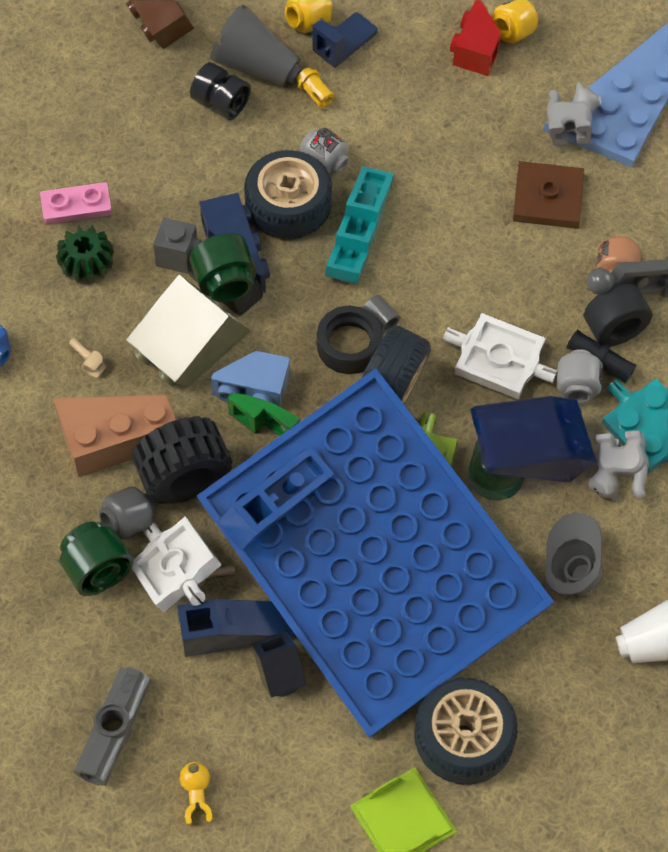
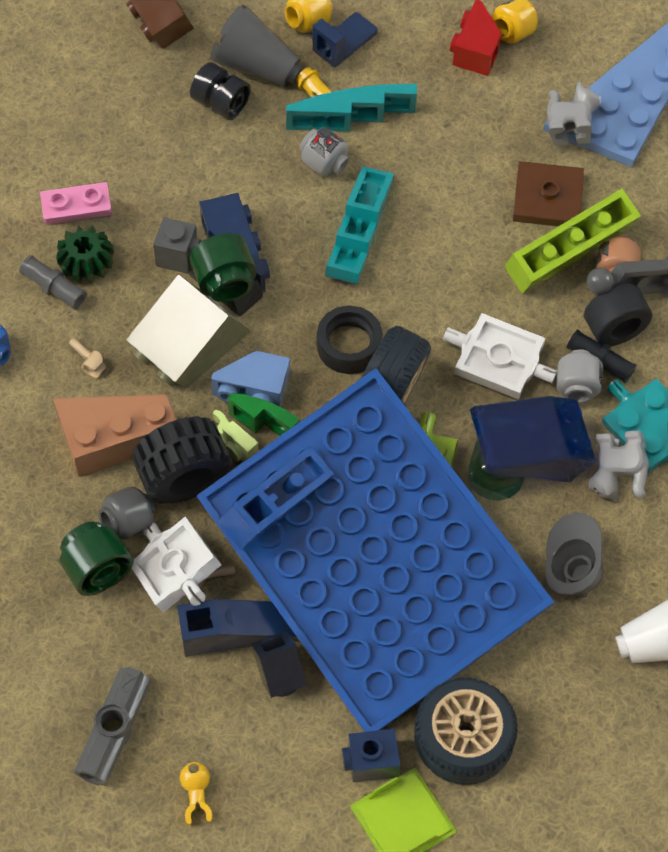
(52, 282): none -> dark grey pin
(237, 441): none -> yellowish green plate
(288, 194): black wheel -> none
(356, 104): none -> teal slope
(372, 755): none -> dark blue brick
(383, 312): dark grey hinge -> none
(571, 241): none -> lime brick

